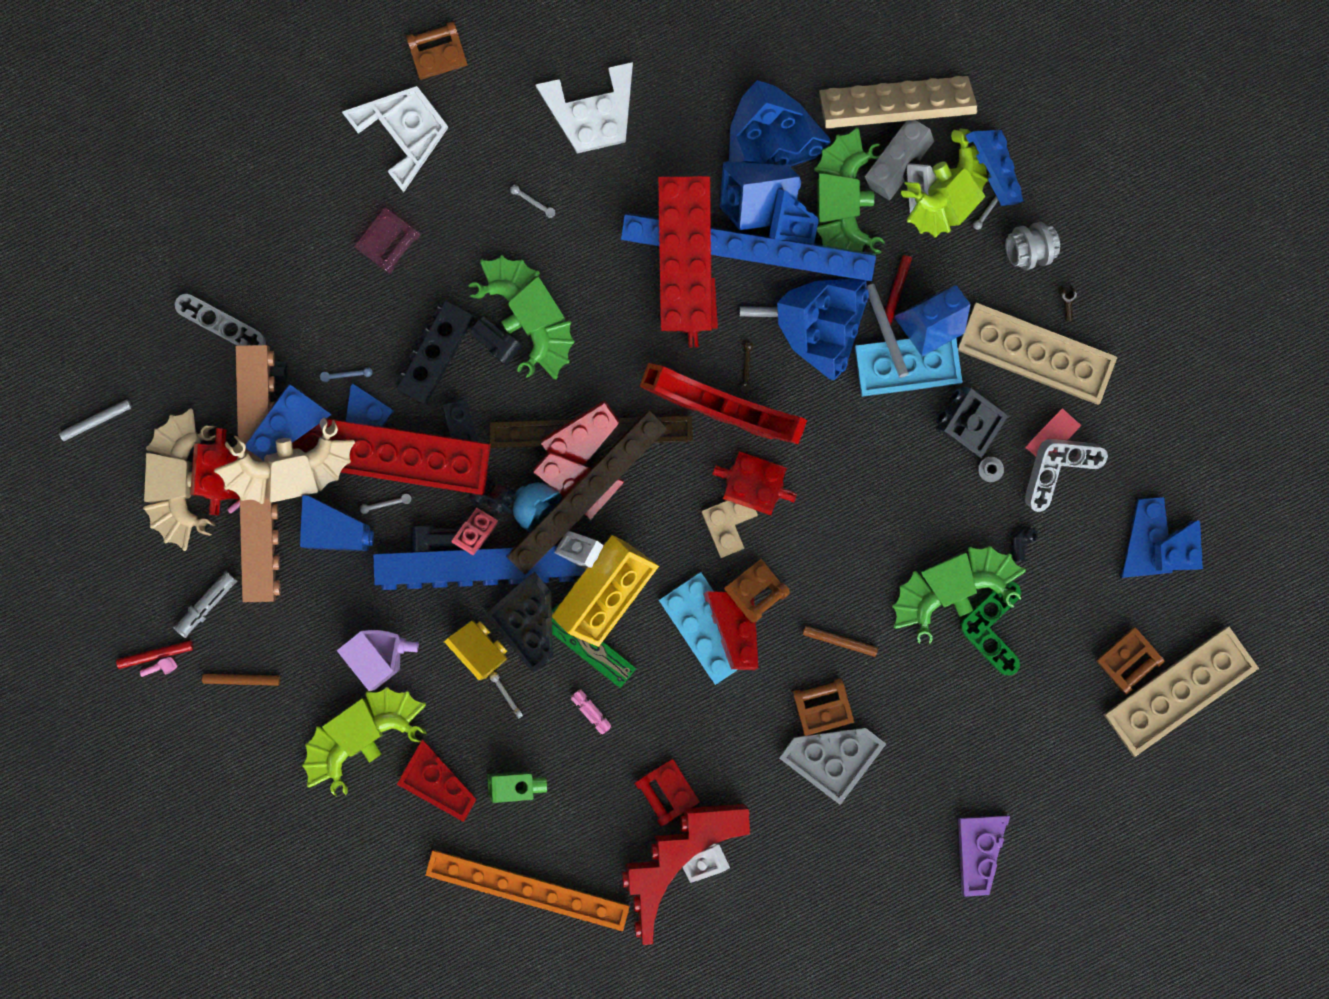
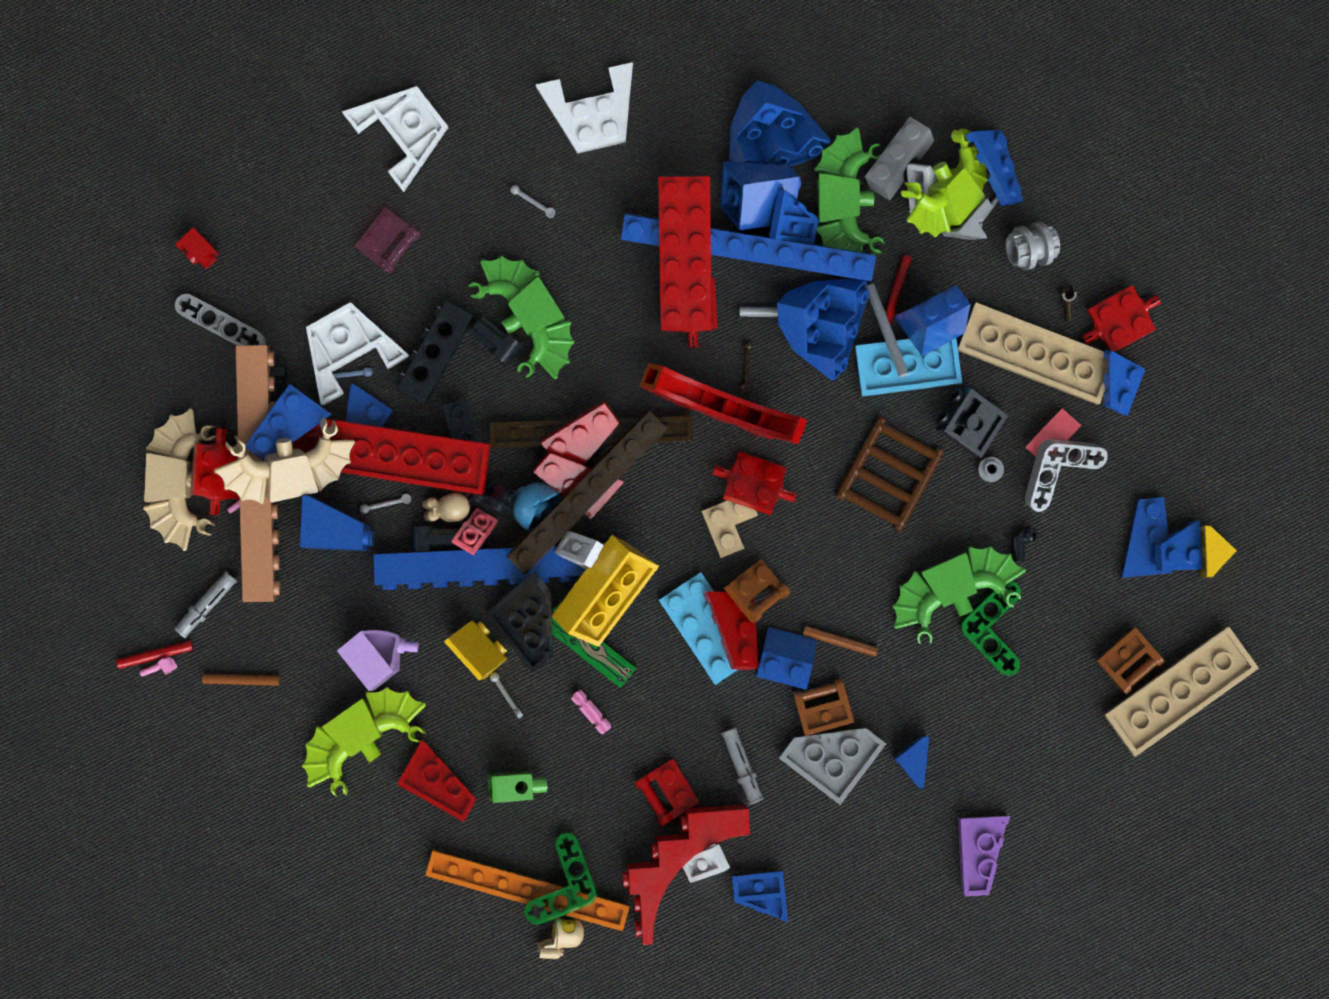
(95, 420): light grey bar -> none
(197, 248): none -> red brick
(341, 339): none -> white wing
(439, 58): dark orange plate -> none
(450, 508): none -> tan piece
(565, 934): none -> tan piece
(570, 892): none -> green beam
(742, 766): none -> light grey pin
(762, 892): none -> blue wing
(786, 658): none -> blue slope
(869, 449): none -> reddish brown bar
(897, 101): tan plate -> none
(914, 760): none -> blue slope
(970, 227): none -> light grey slope
(1121, 319): none -> red plate
(1121, 382): none -> blue wing
(1215, 551): none -> yellow slope

